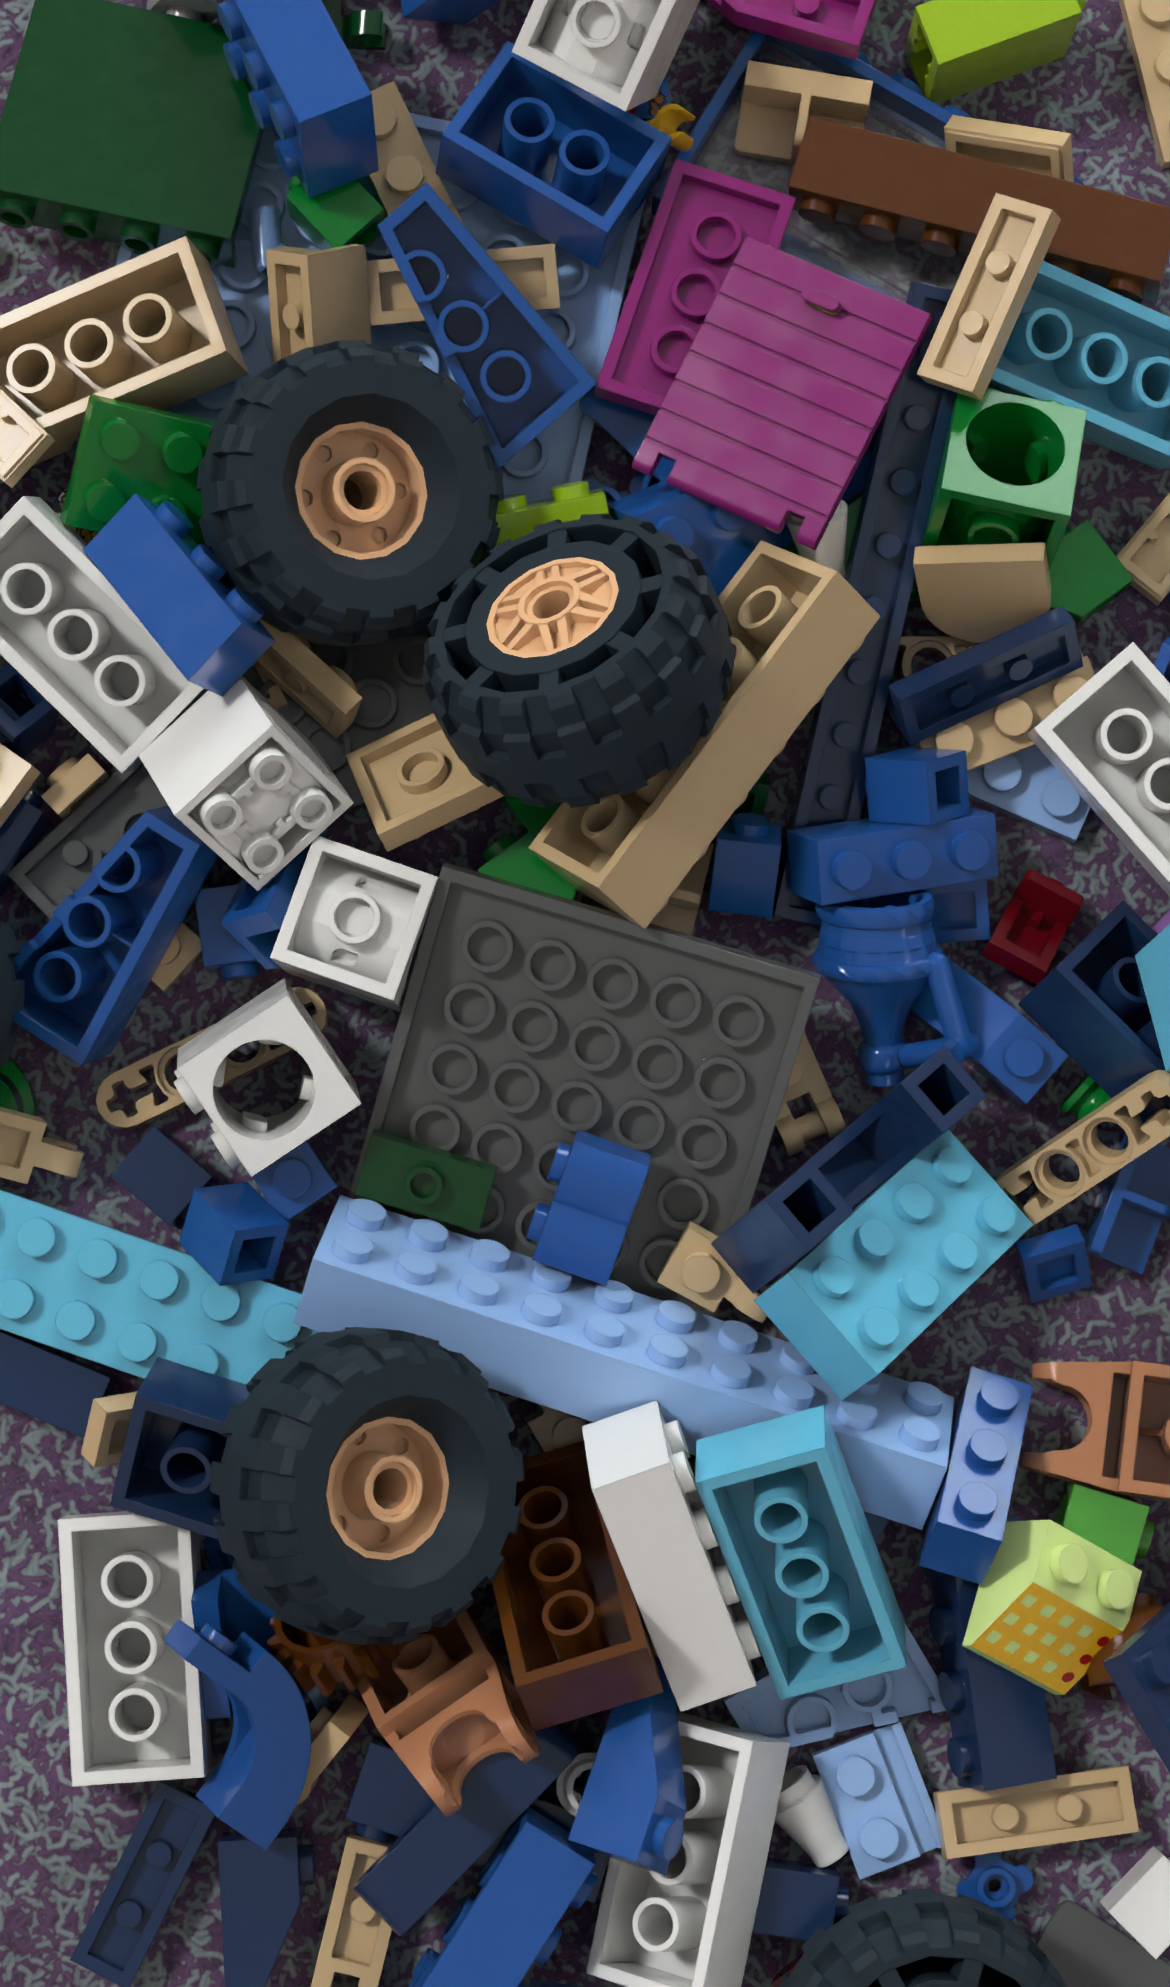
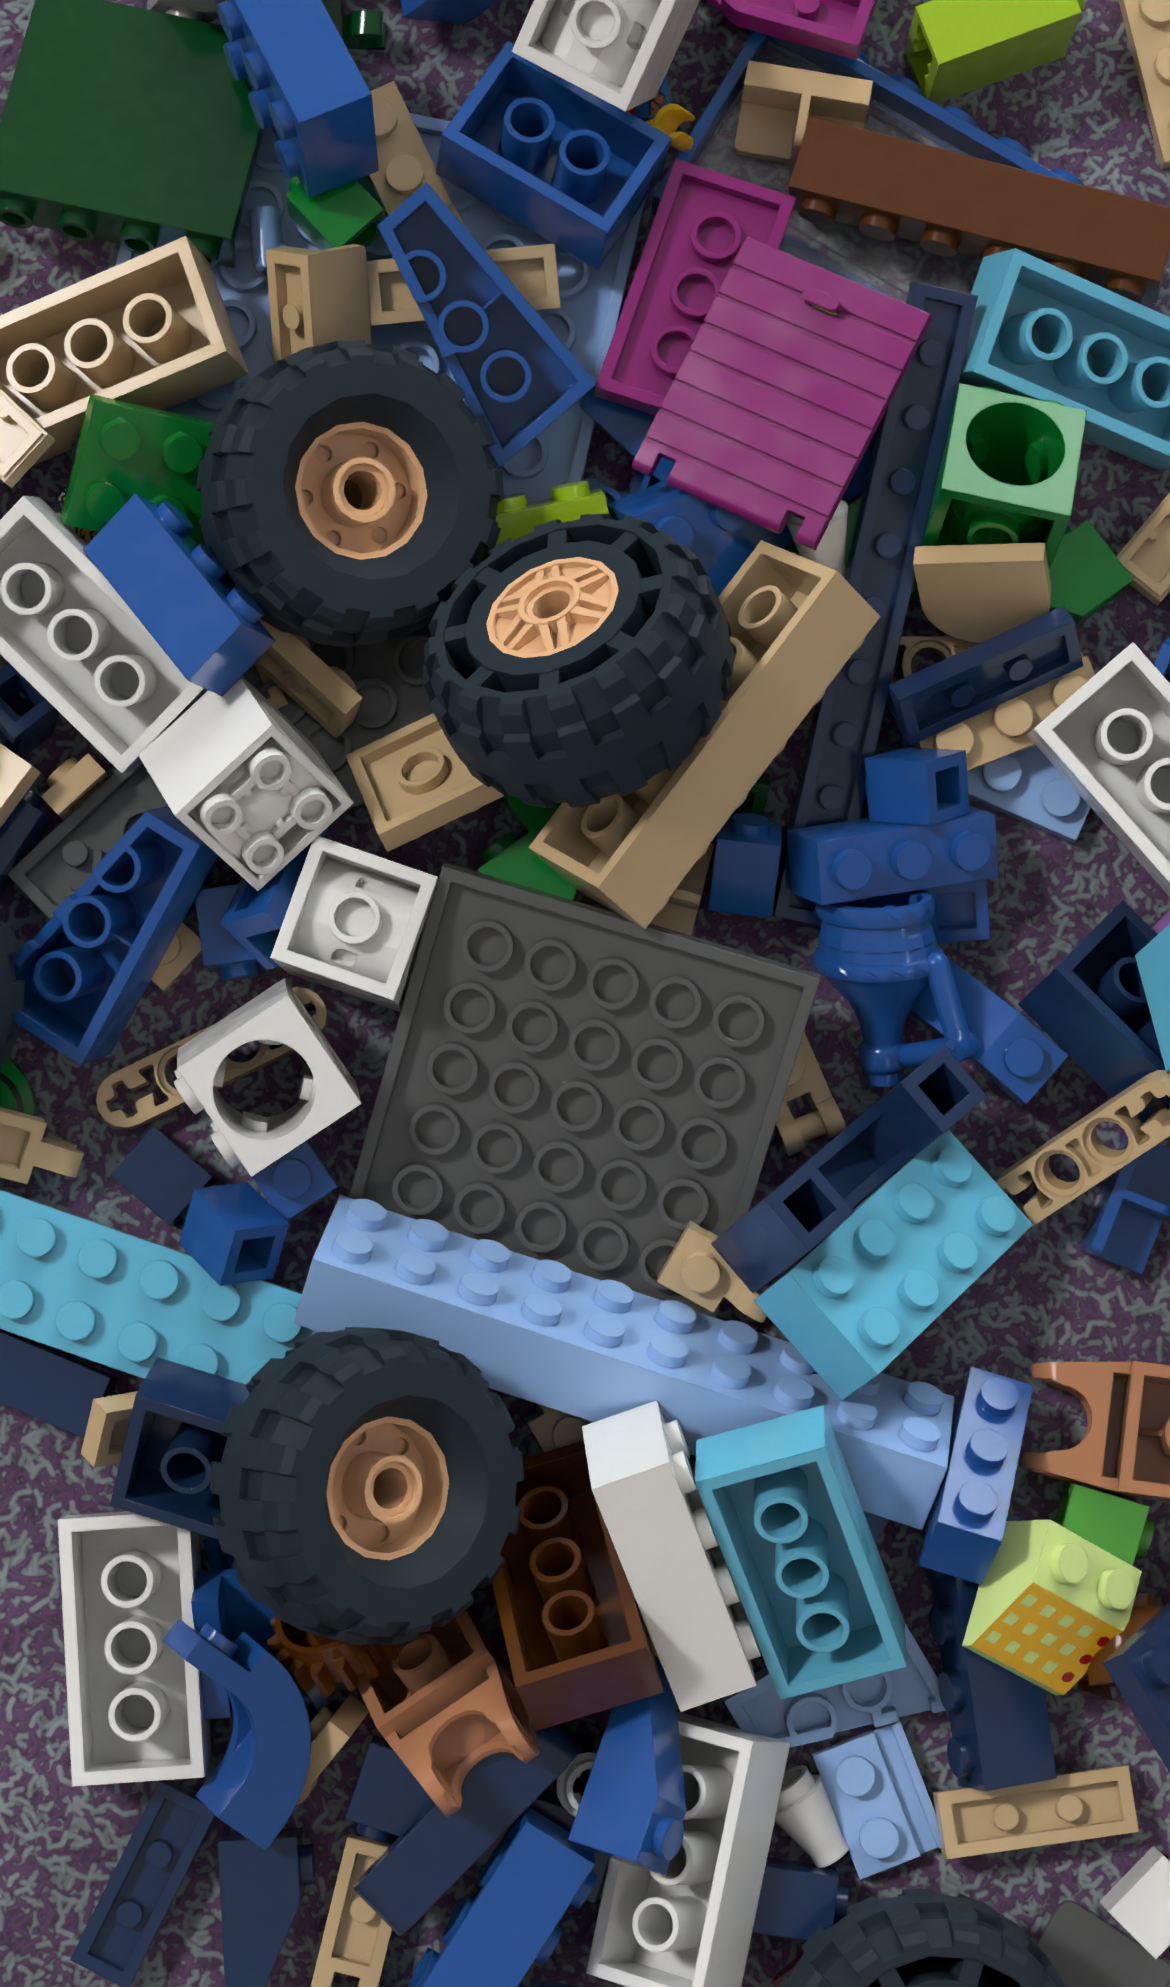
(425, 1180): dark green plate -> none
(590, 1206): blue brick -> none
(989, 296): tan plate -> none
(1012, 145): tan tile -> none
(1012, 1878): blue plate -> none
(1033, 926): dark red bracket -> none
(1053, 1263): blue plate -> none
(1084, 1098): green bush -> none

